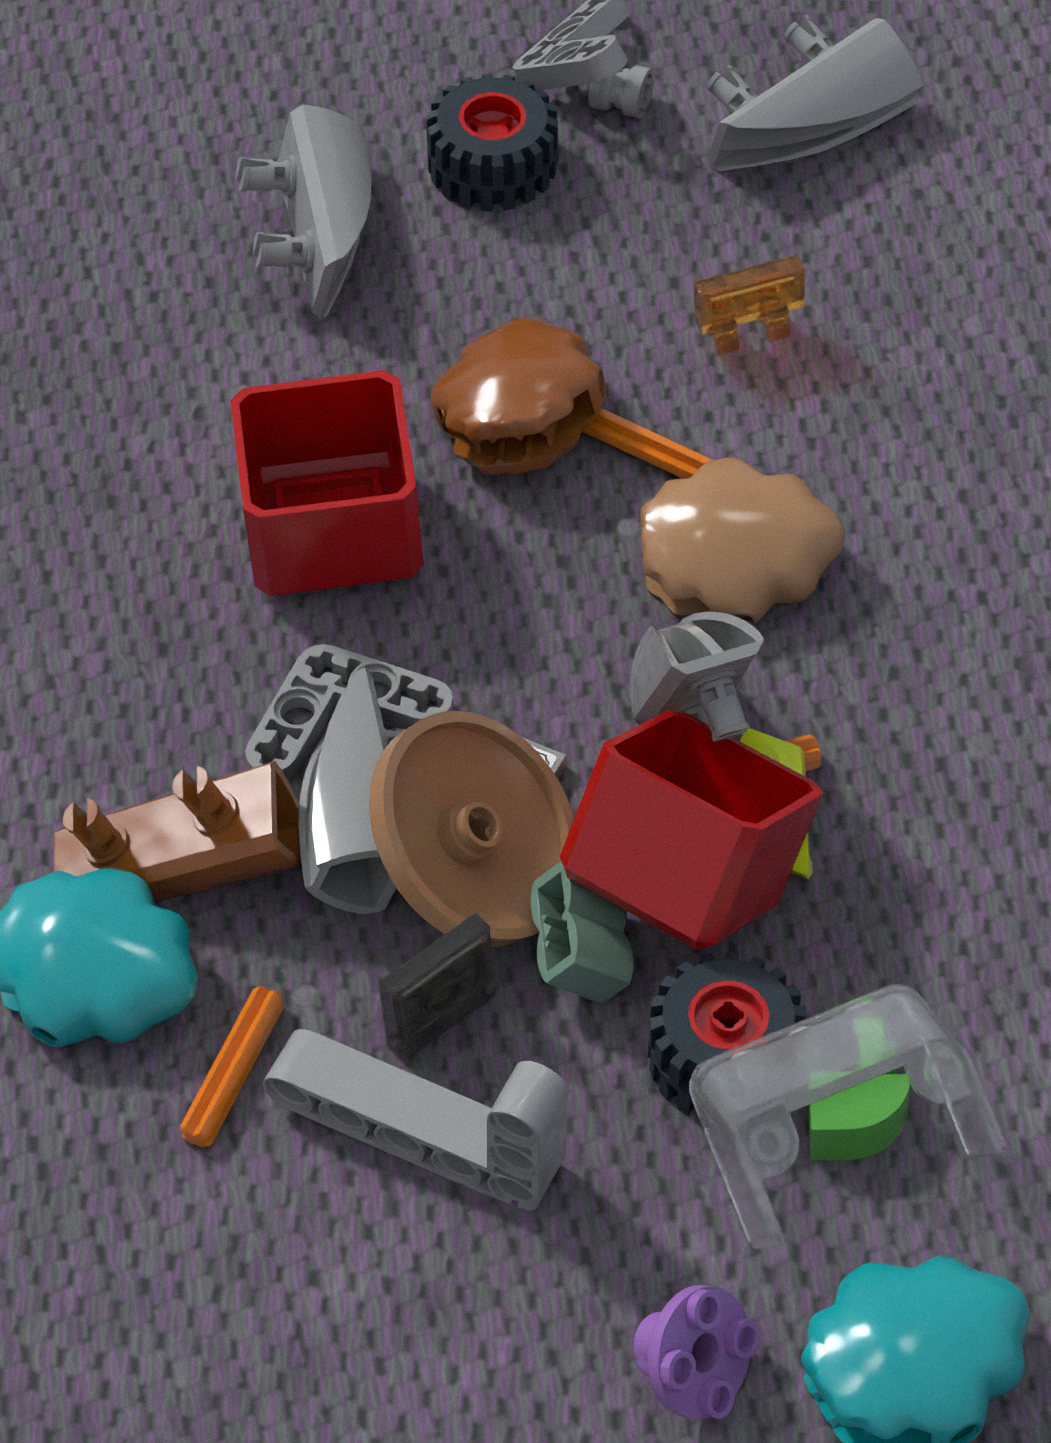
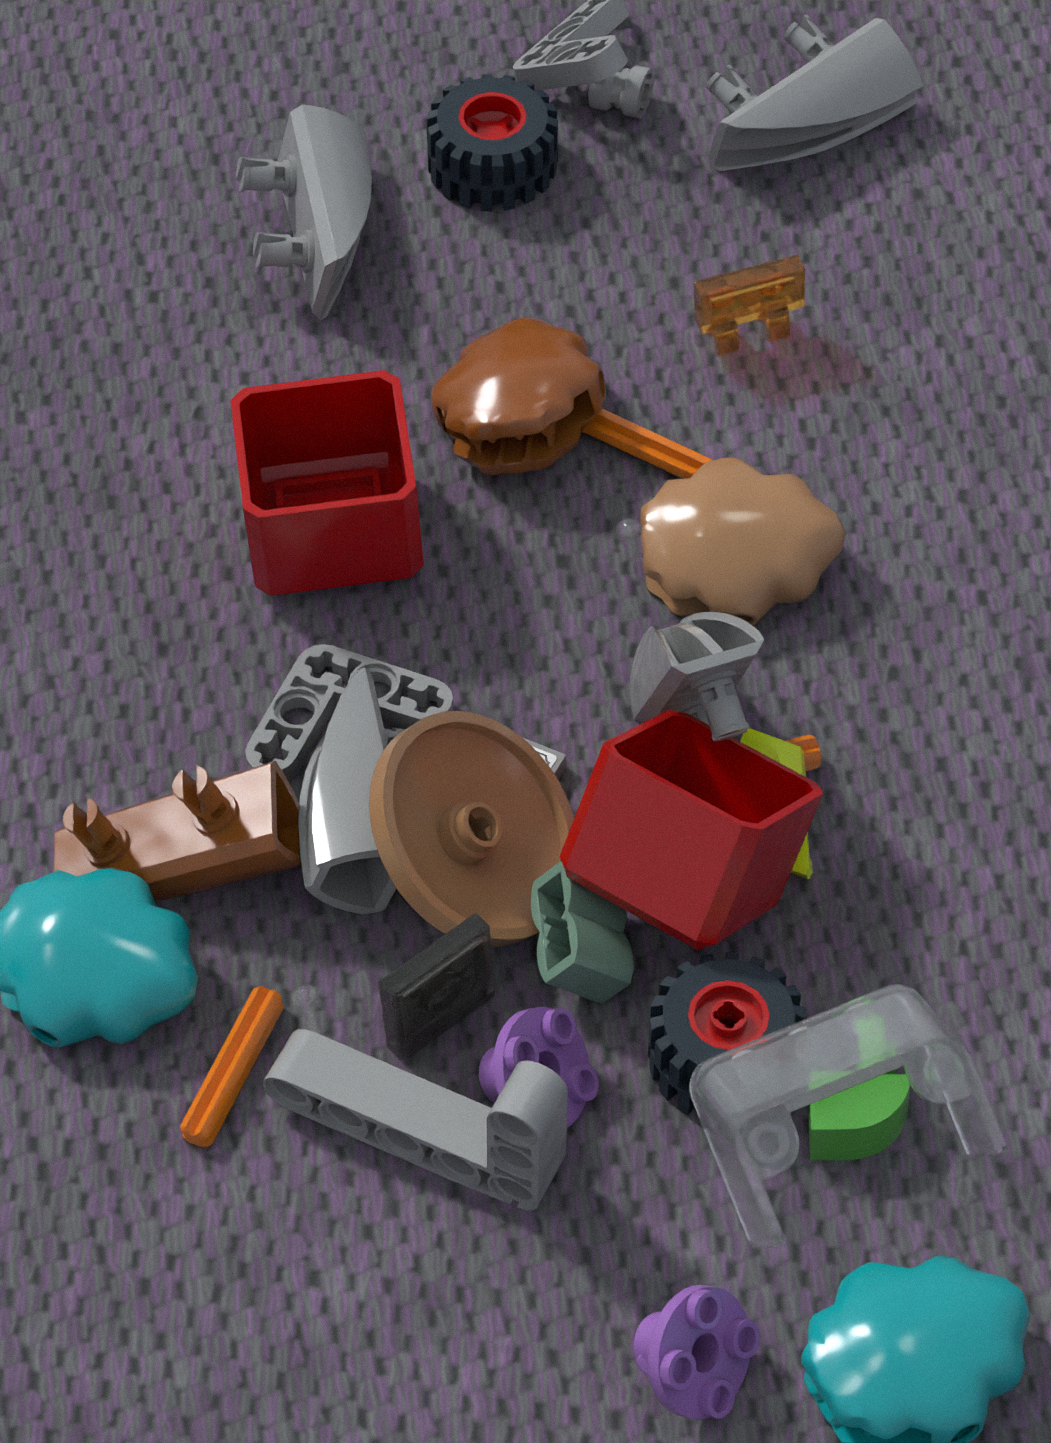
(545, 1038): none -> medium lavender plate

